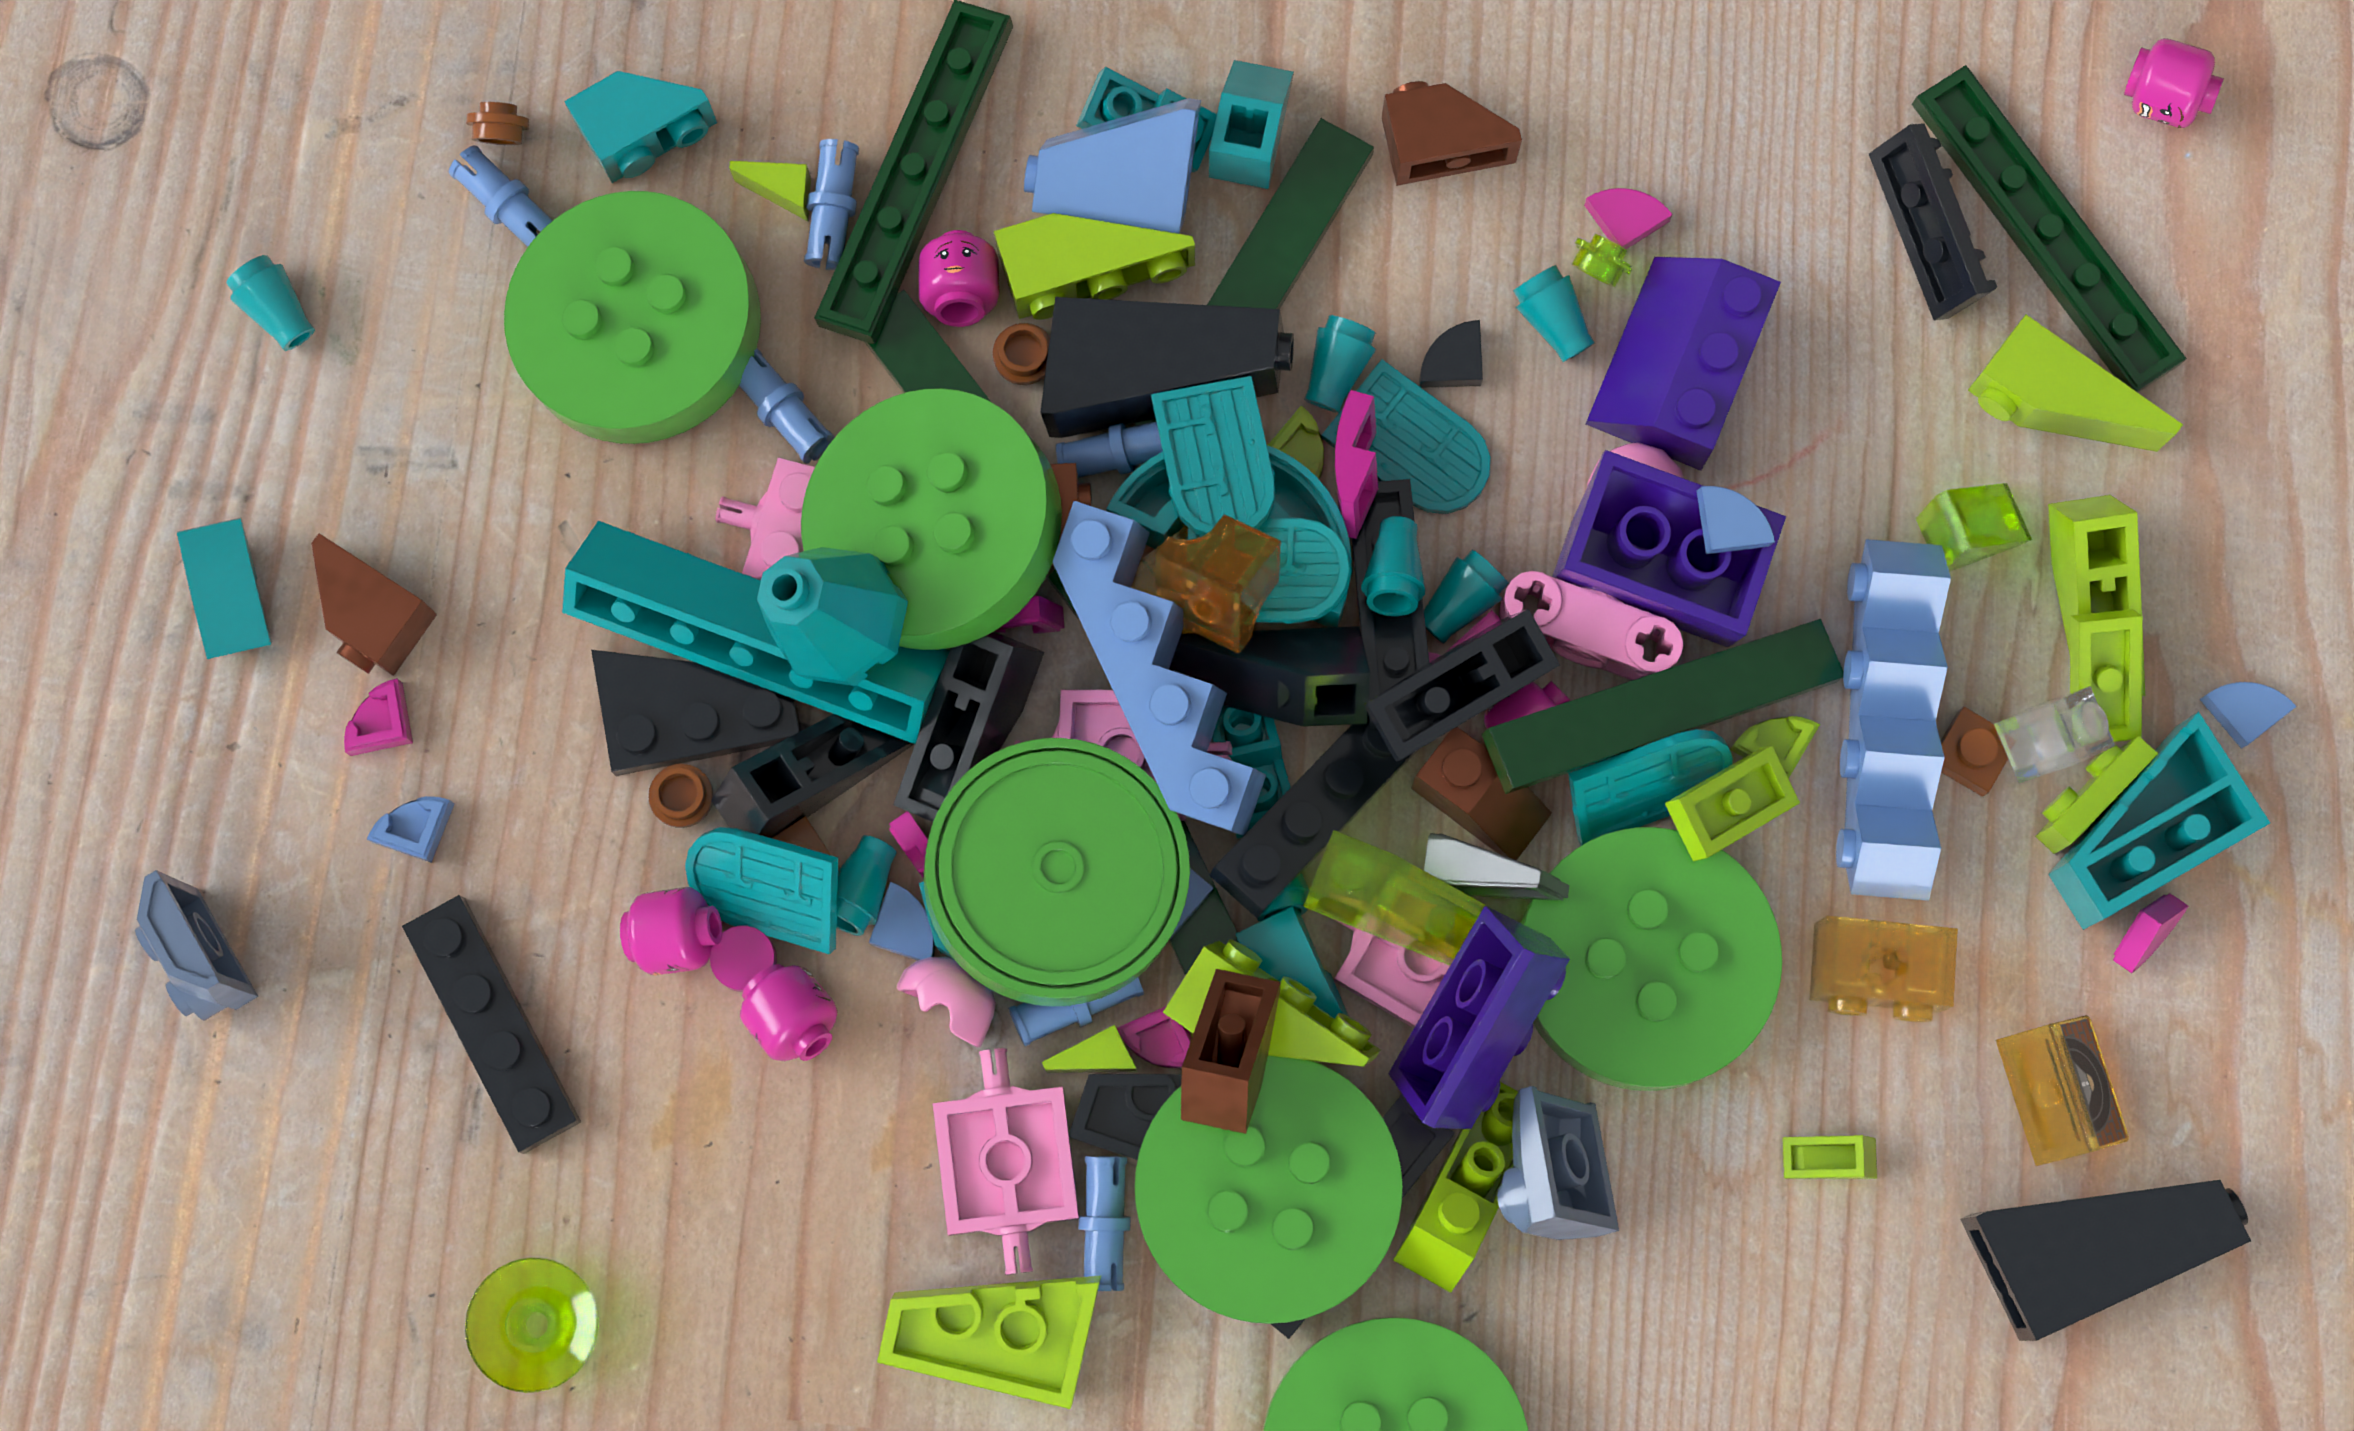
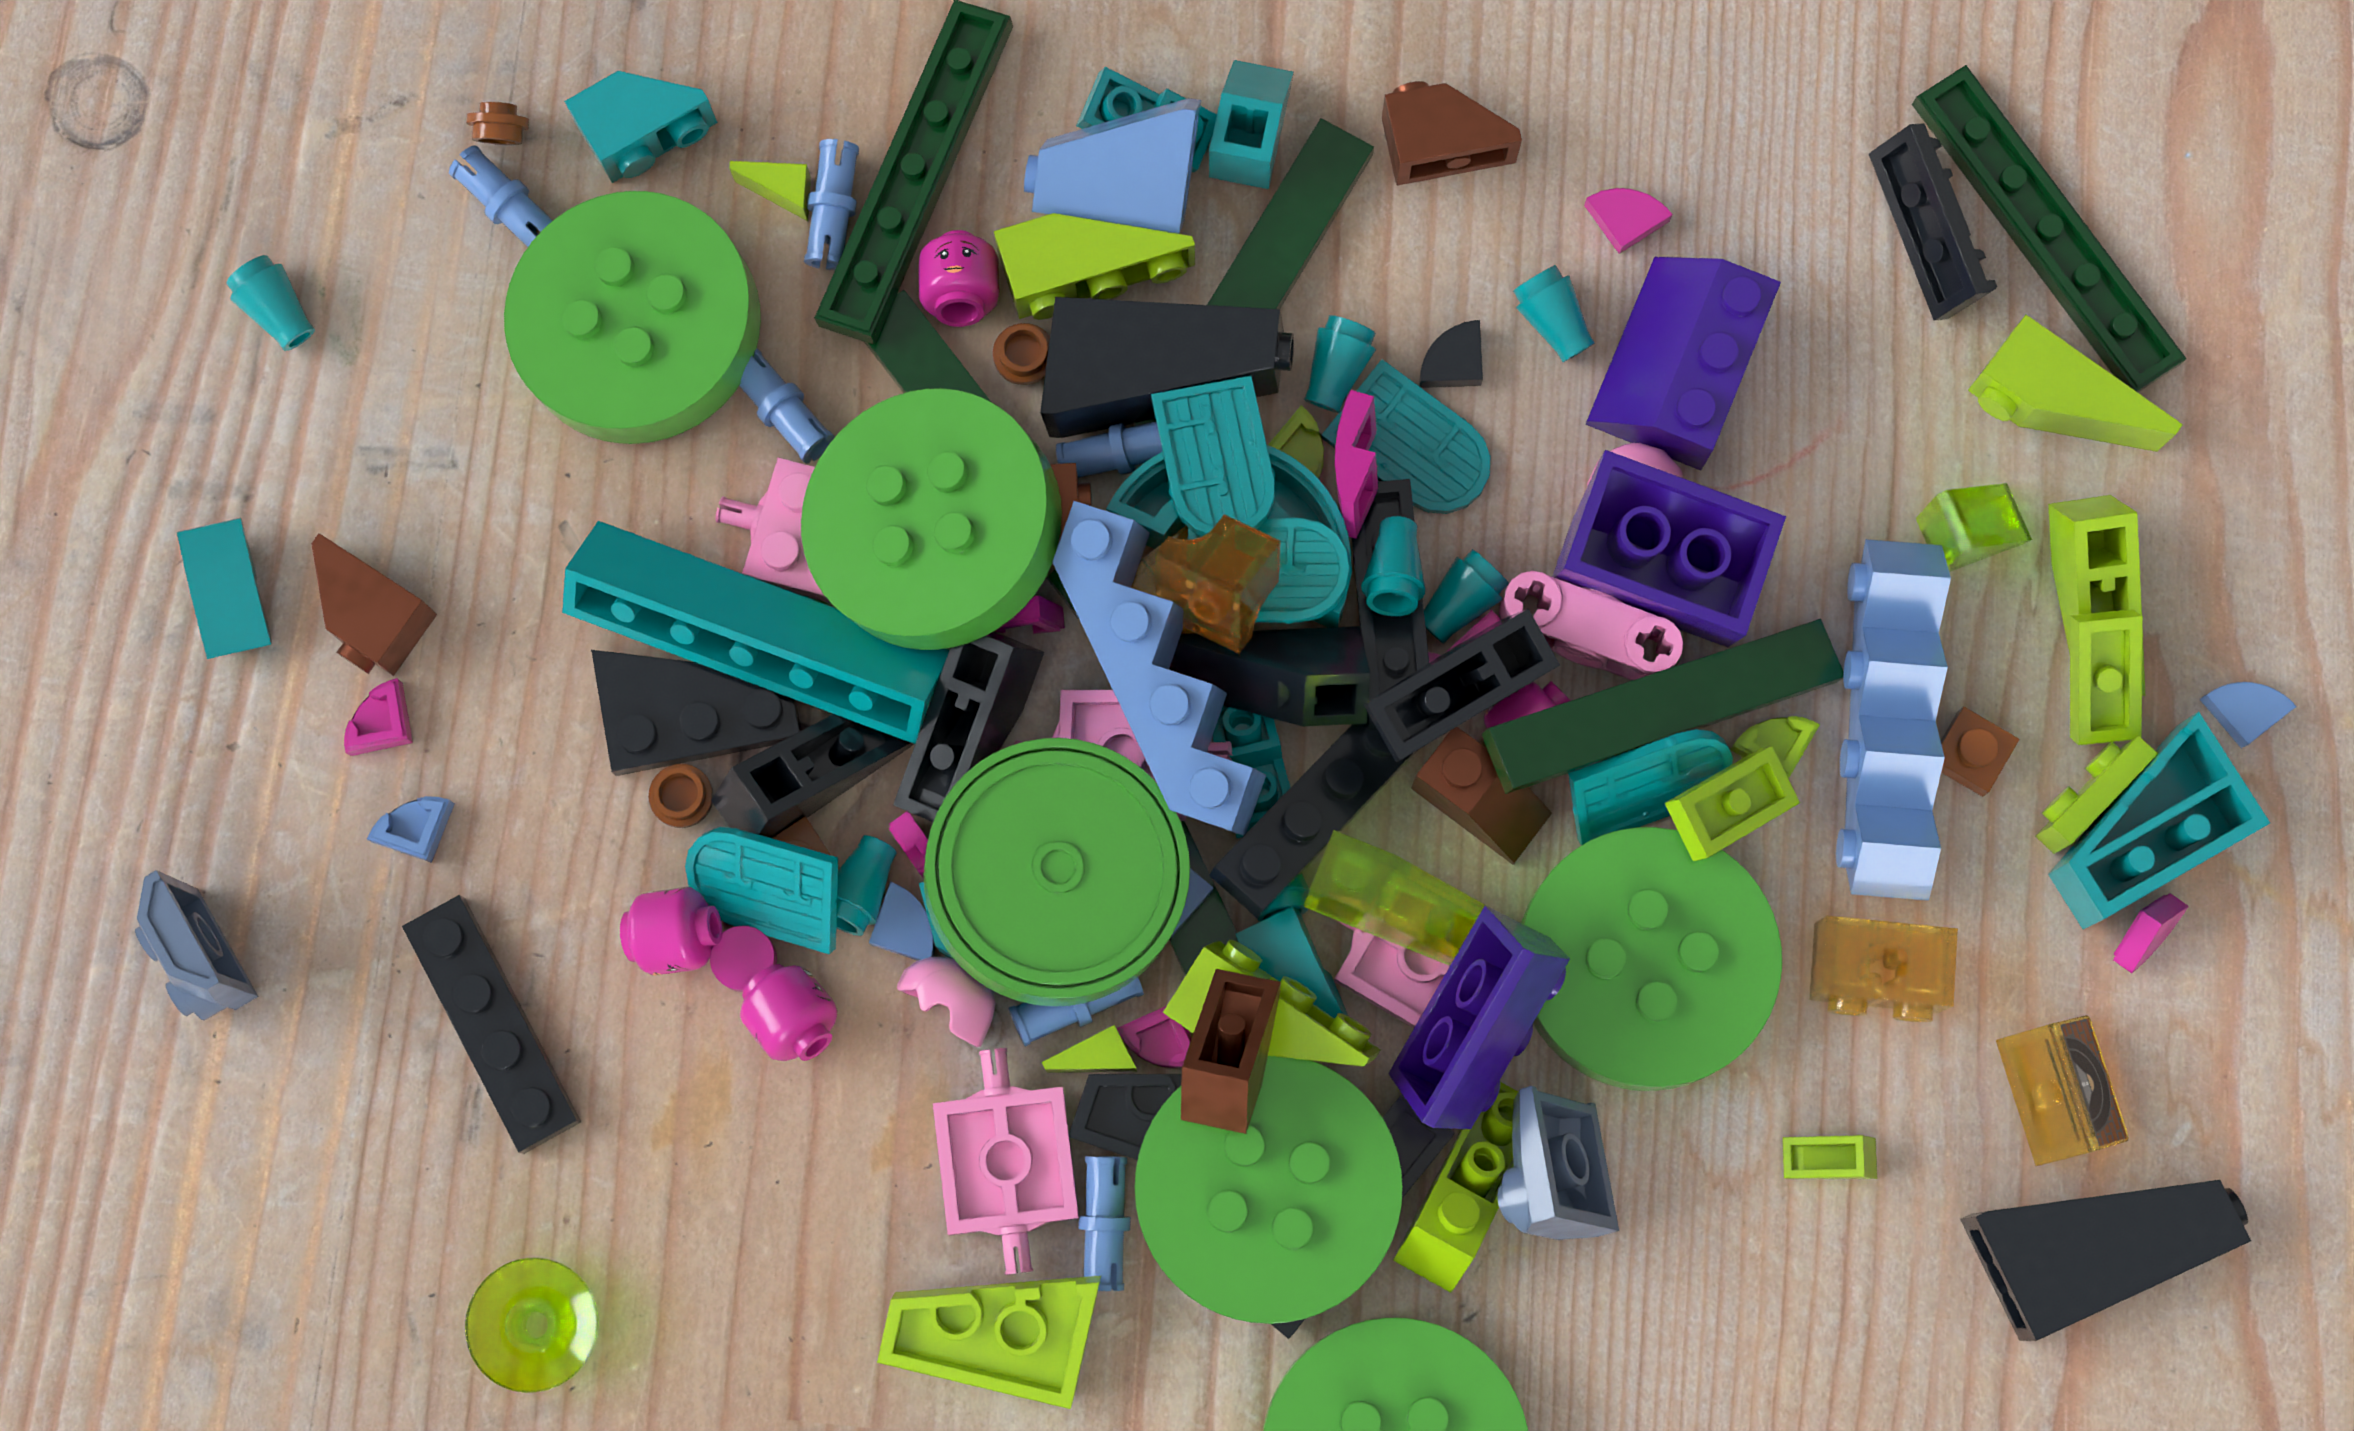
(832, 613): teal cone -> none
(1488, 873): slope -> none
(1601, 259): clear neon green plate -> none
(1731, 521): medium blue tile -> none
(2055, 734): clear brick -> none
(2173, 83): dark pink head -> none

